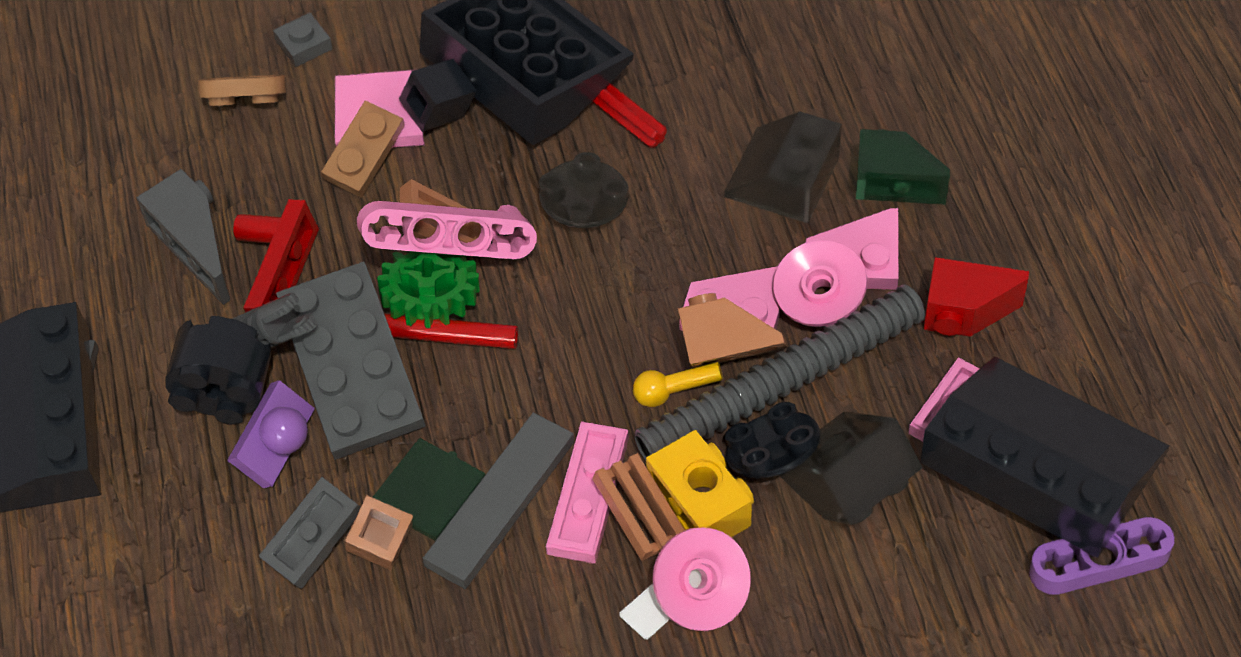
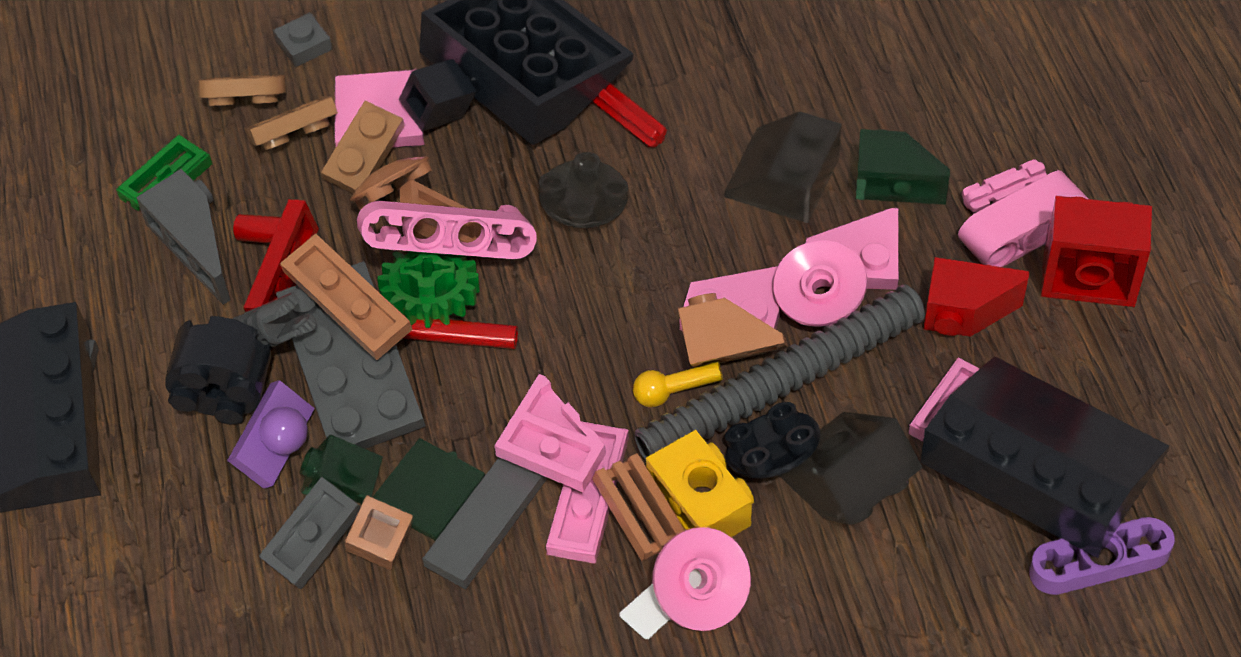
(192, 162): none -> green tile
(274, 130): none -> medium nougat plate
(344, 466): none -> clear green bracket
(346, 296): none -> nougat plate
(379, 183): none -> nougat dish
(551, 439): none -> bright pink wing
(1002, 185): none -> bright pink axle
(1016, 222): none -> bright pink beam
(1096, 251): none -> red brick

